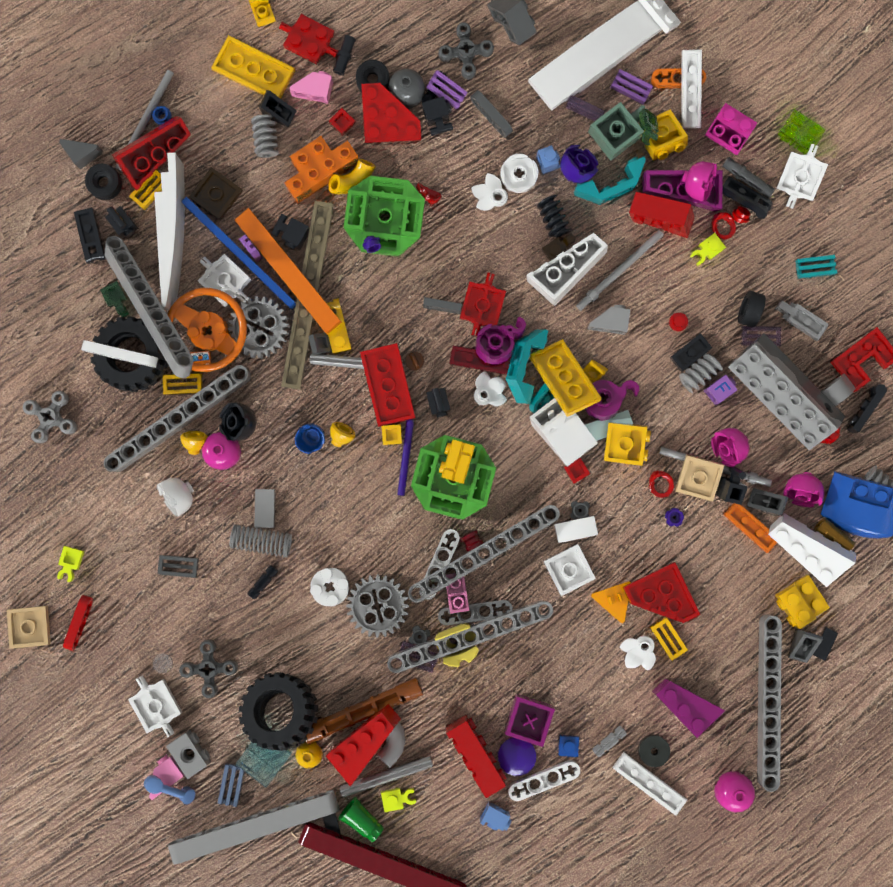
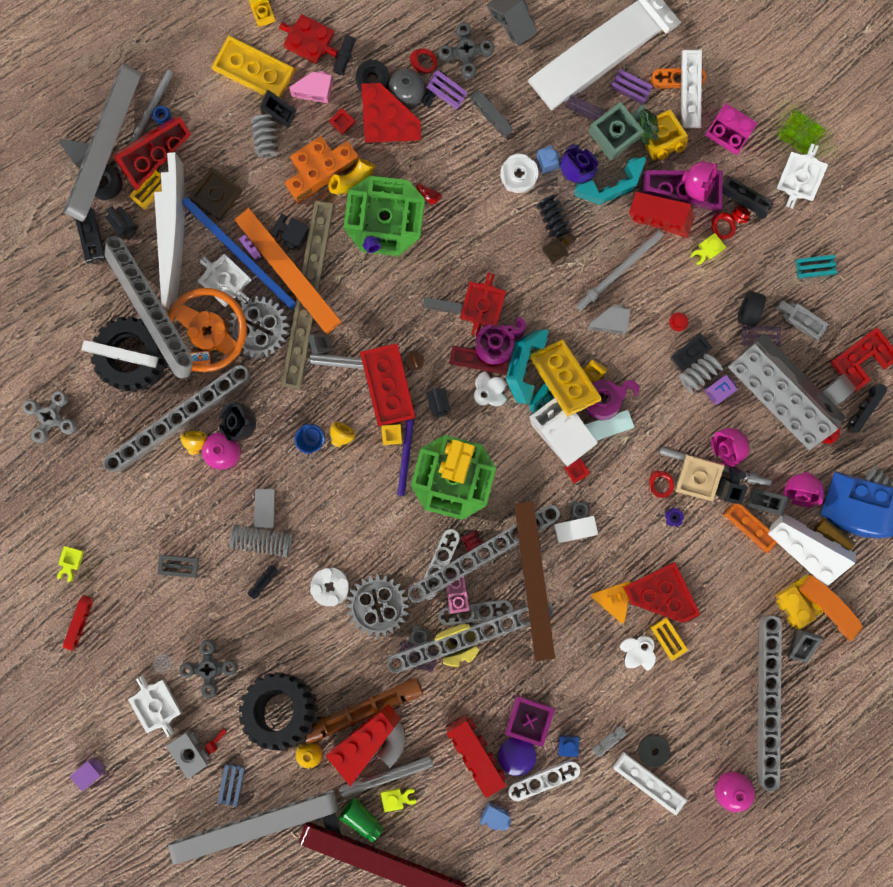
(28, 627): tan plate -> none
(88, 773): none -> medium lavender brick
(102, 142): none -> light grey beam
(115, 296): clear green plate -> none
(155, 786): medium blue bar -> none
(167, 772): bright pink slope -> none
(176, 495): white cylinder -> none
(199, 384): yellow tile -> none
(211, 746): none -> red hand
(262, 763): clear light blue slope -> none
(339, 337): yellow plate -> none
(416, 64): none -> red piece
(435, 113): black brick -> none
(486, 193): white plate -> none
(534, 581): none -> reddish brown tile
(562, 273): white wedge -> none
(569, 570): white plate -> none
(626, 443): yellow plate -> none
(688, 707): magenta wedge -> none
(751, 179): dark grey pin -> none
(823, 650): black window -> none
(832, 606): none -> orange slope

